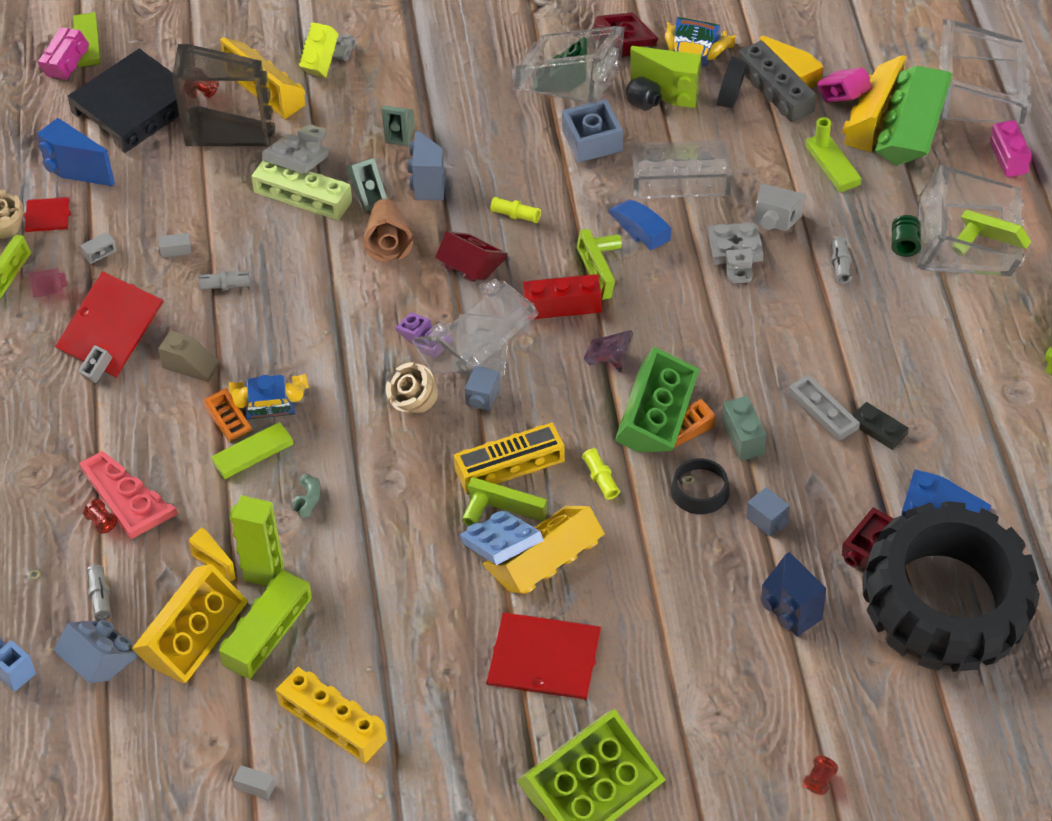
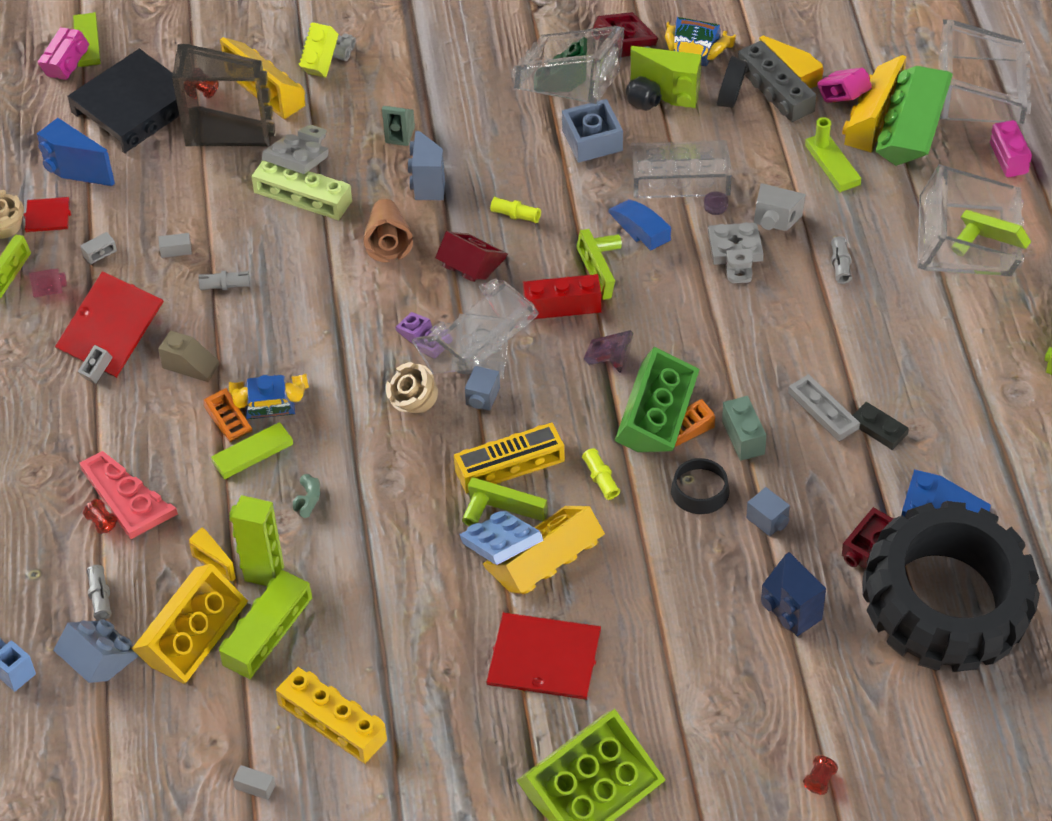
(366, 183): sand green slope -> none
(716, 203): none -> clear purple tile
(906, 236): dark green piece -> none

